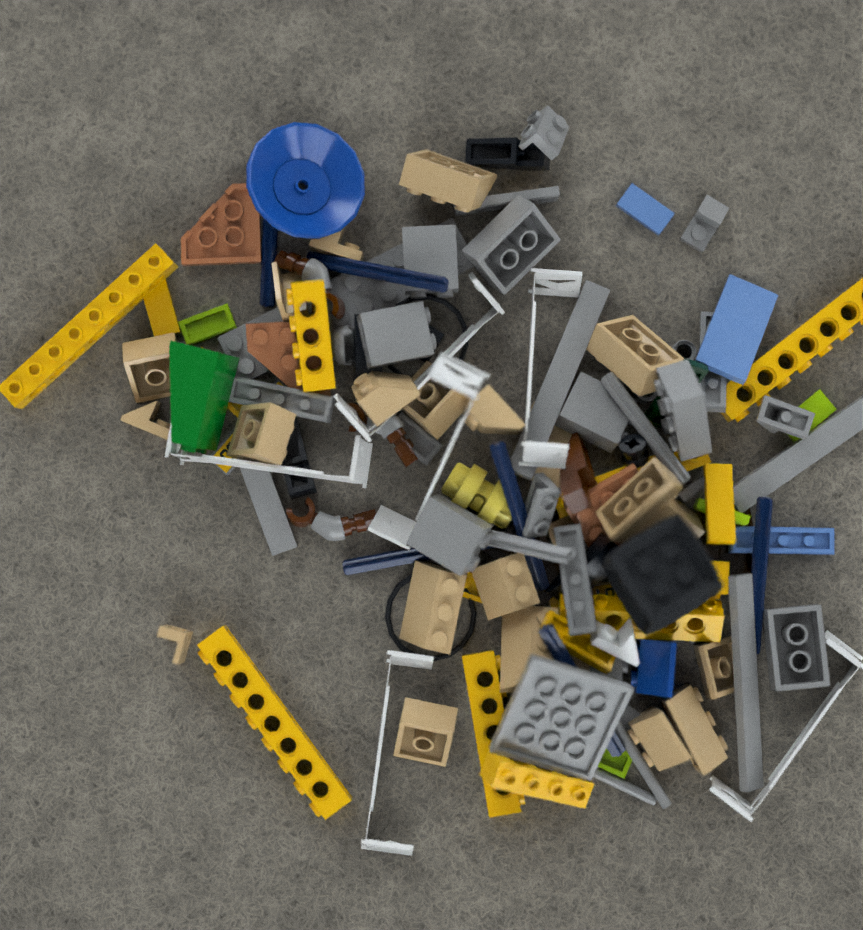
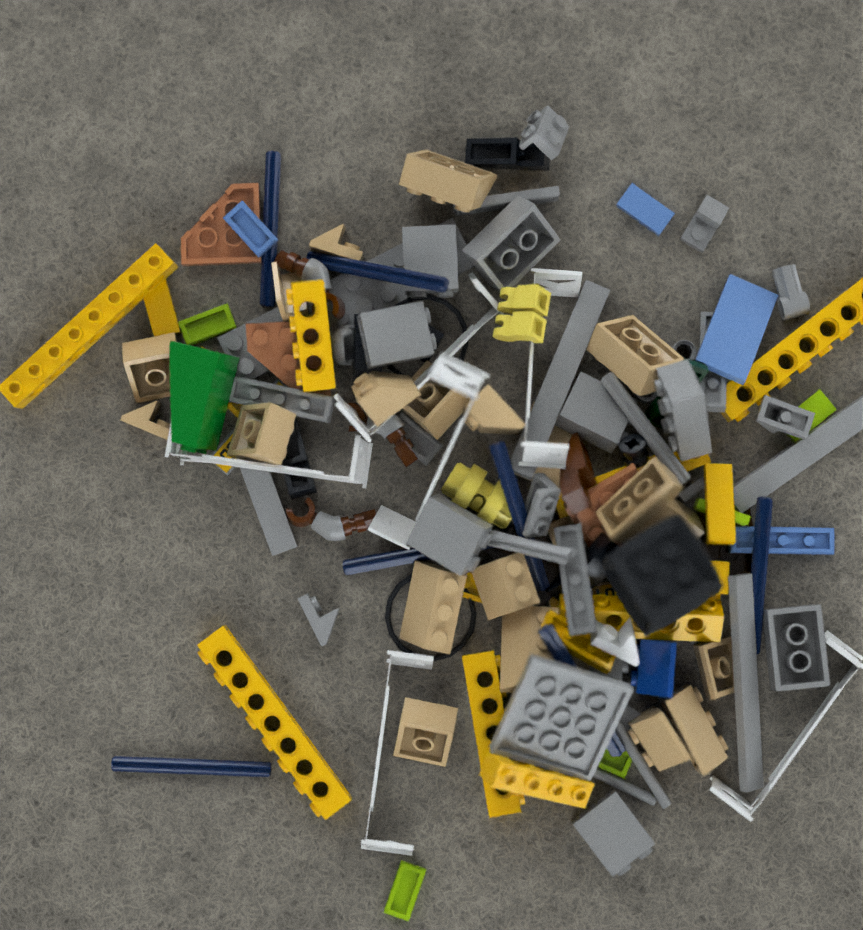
(179, 635): tan panel -> none
(191, 766): none -> dark blue axle
(250, 229): none -> medium blue tile
(320, 162): blue dish -> none
(321, 625): none -> light grey slope
(404, 890): none -> lime tile
(527, 306): none -> light yellow legs
(613, 833): none -> light grey brick
(791, 299): none -> light grey piece

